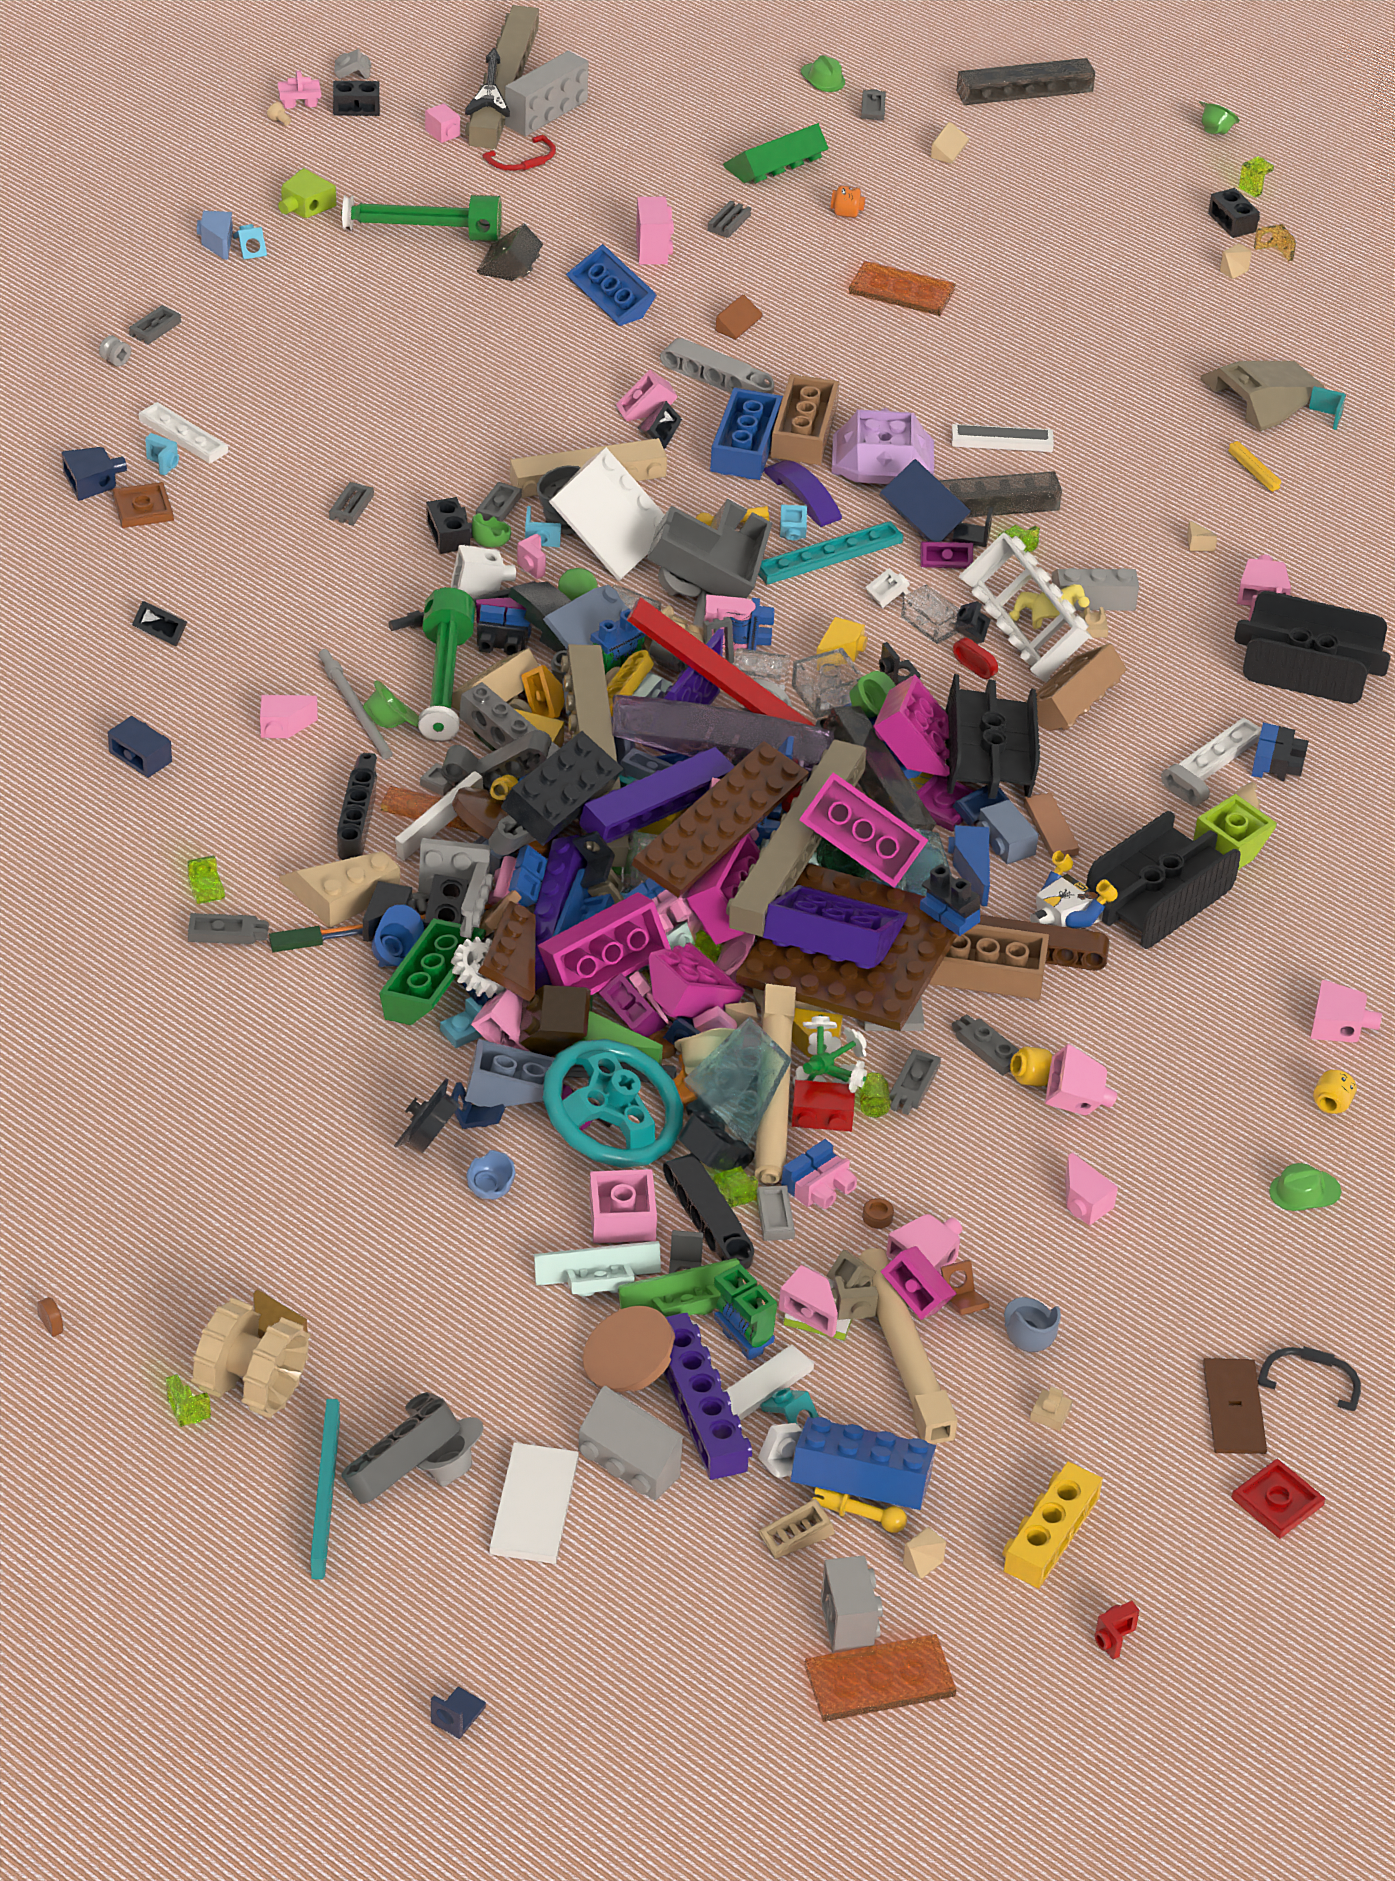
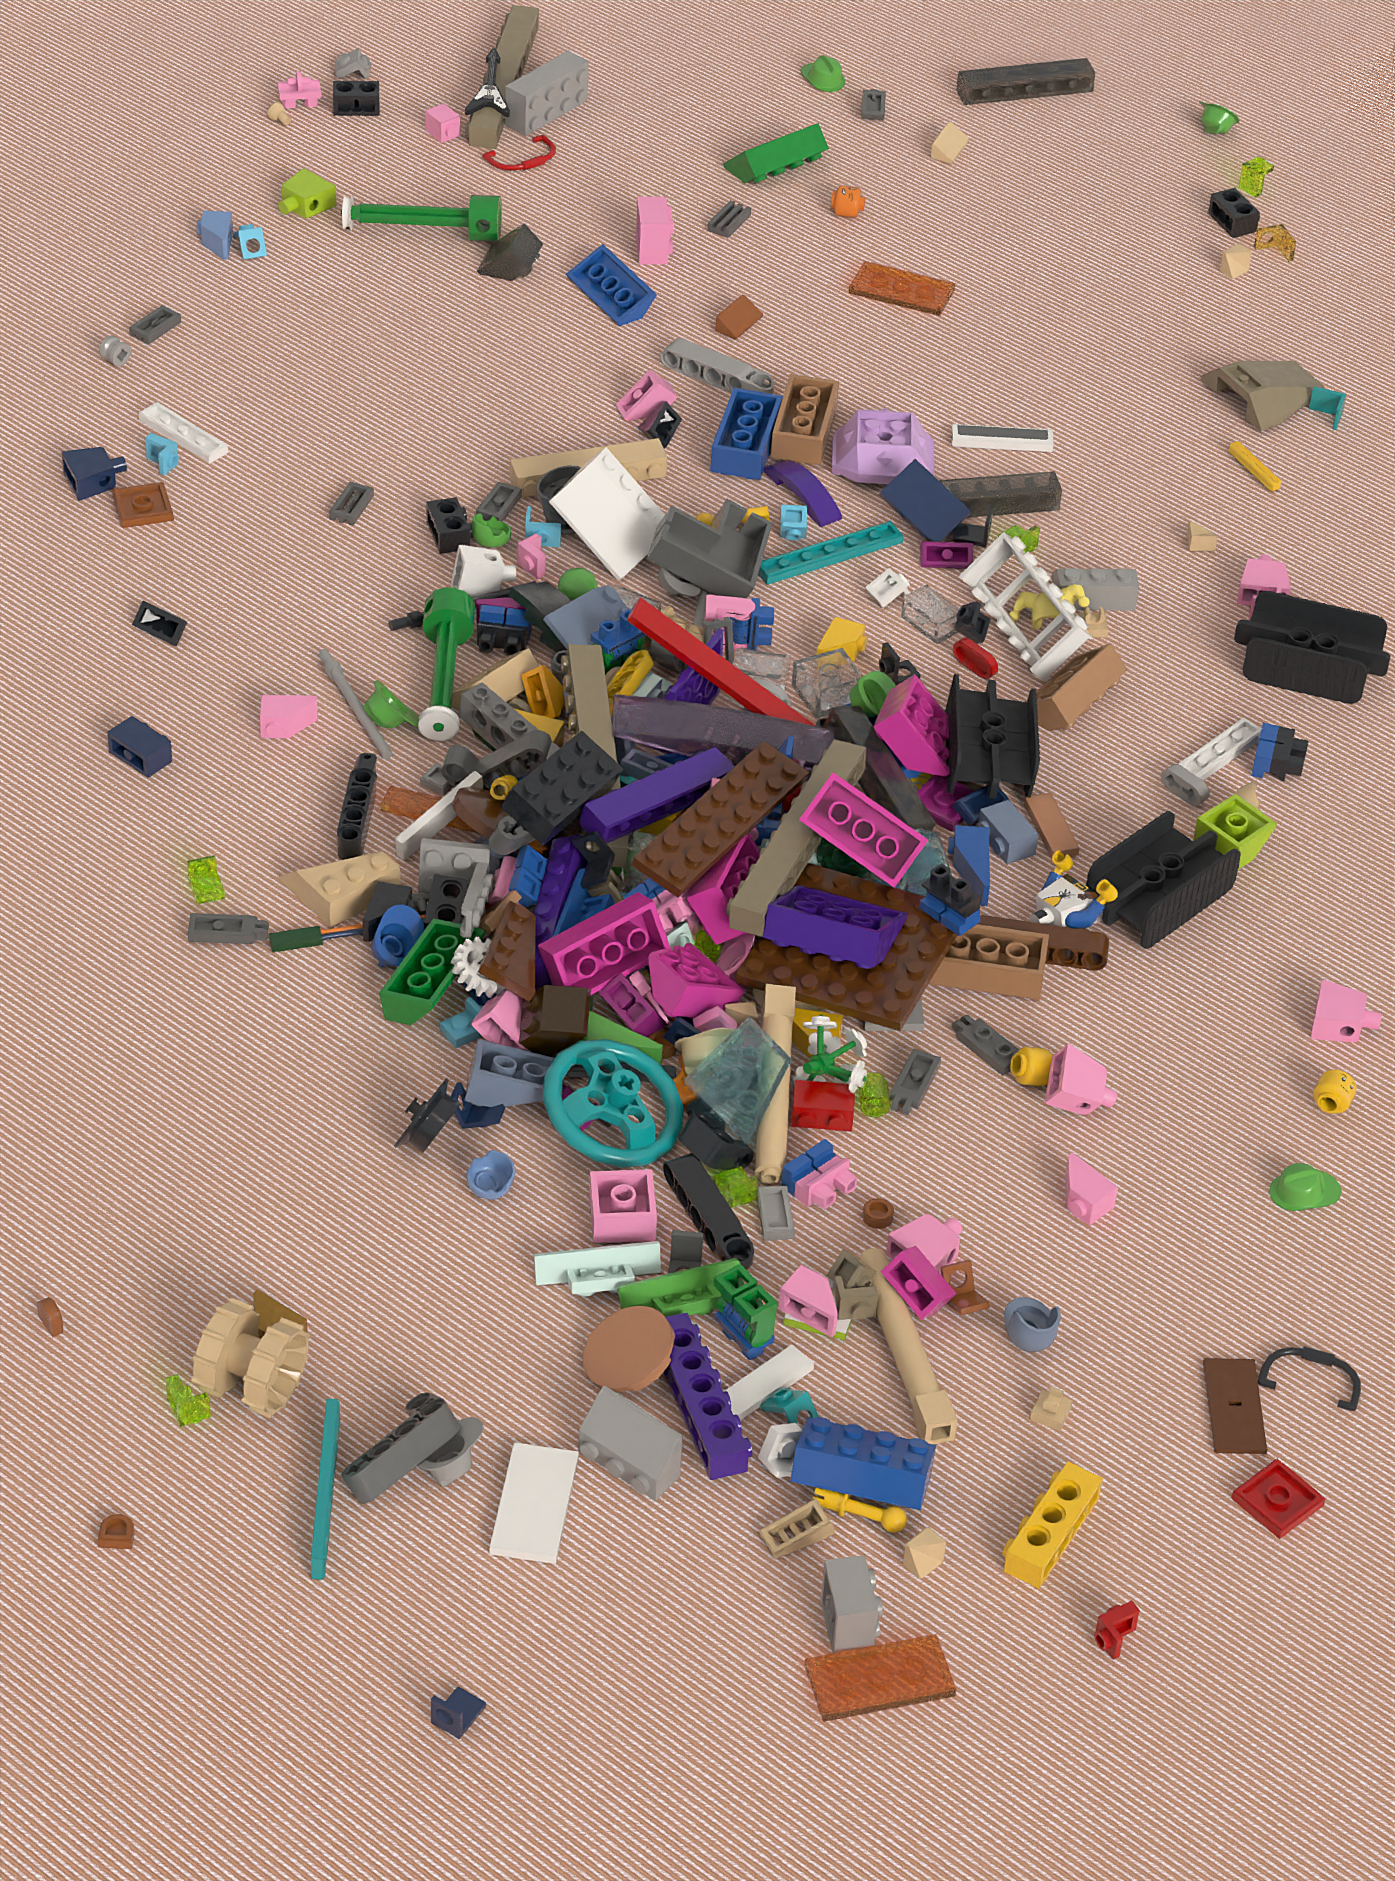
(116, 1532): none -> dark orange tile

